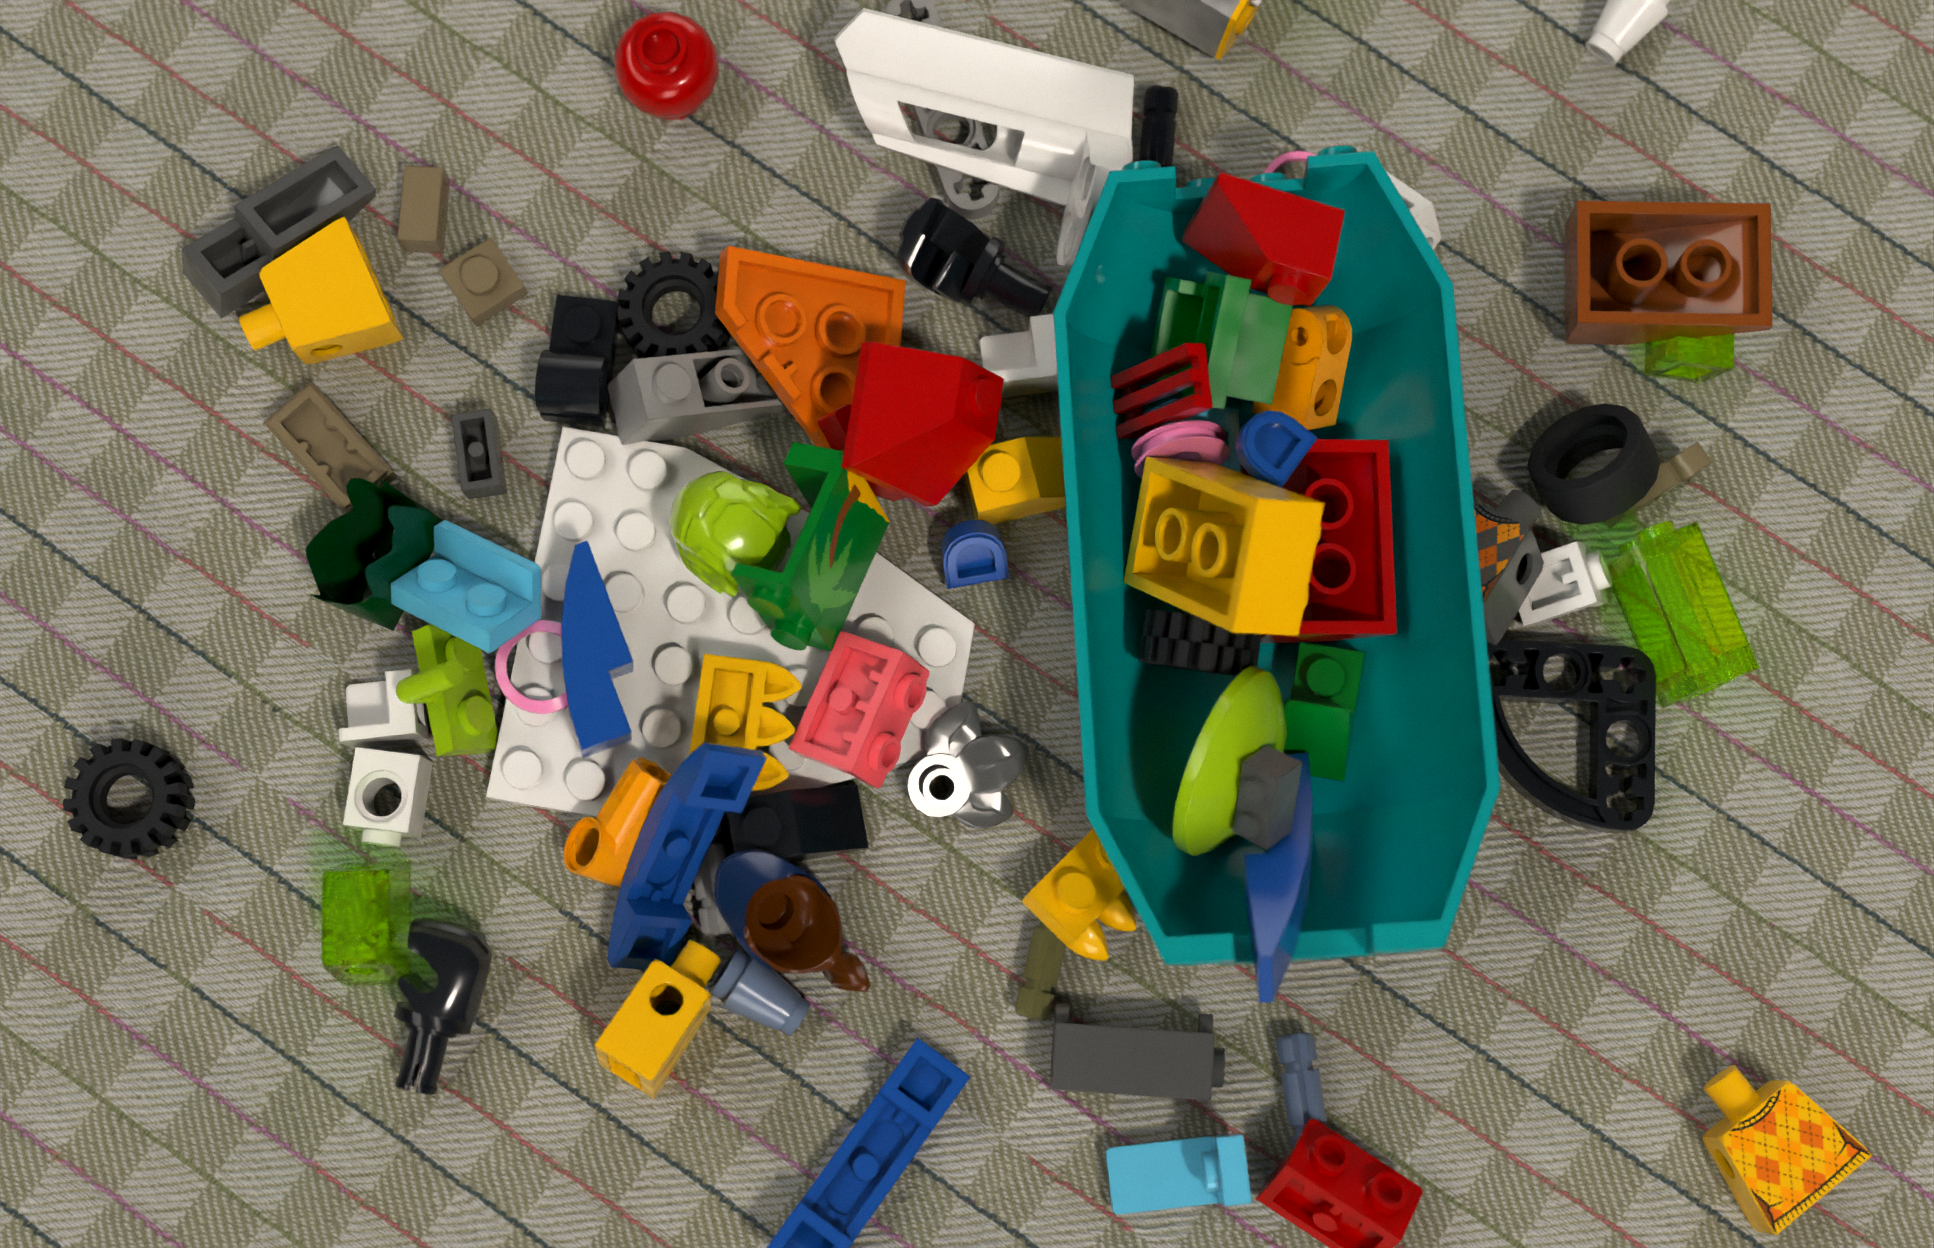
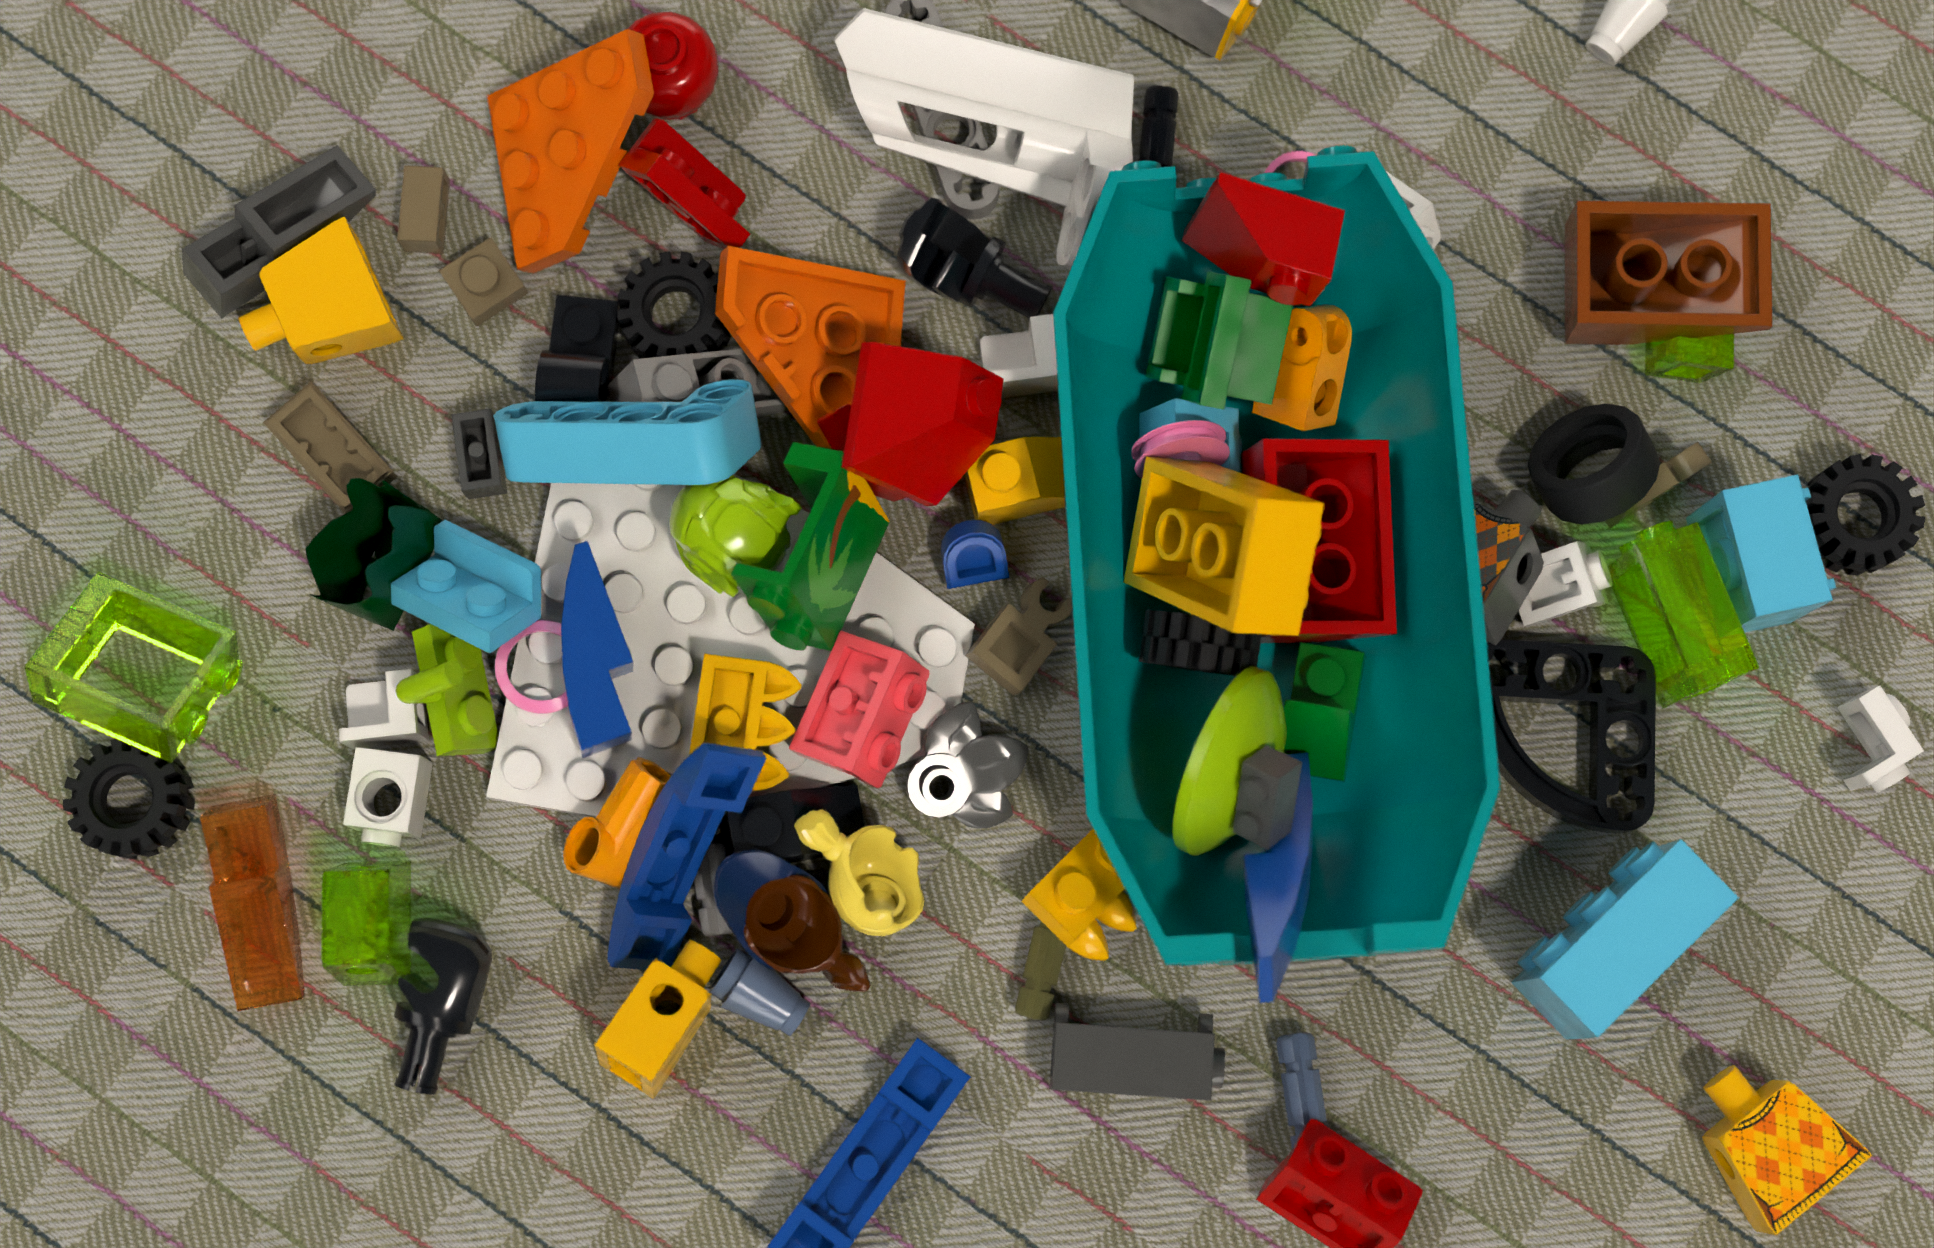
(87, 628): none -> clear neon green window
(254, 901): none -> clear orange slope
(563, 141): none -> orange plate
(632, 441): none -> medium azure beam
(687, 184): none -> red bracket
(869, 874): none -> light yellow hair
(1015, 641): none -> dark tan plate
(1152, 369): red tile -> none
(1178, 1174): medium azure bracket -> none
(1272, 446): blue tile -> none
(1622, 938): none -> medium azure brick
(1766, 551): none -> medium azure container
(1884, 733): none -> white bracket
(1890, 495): none -> black tyre

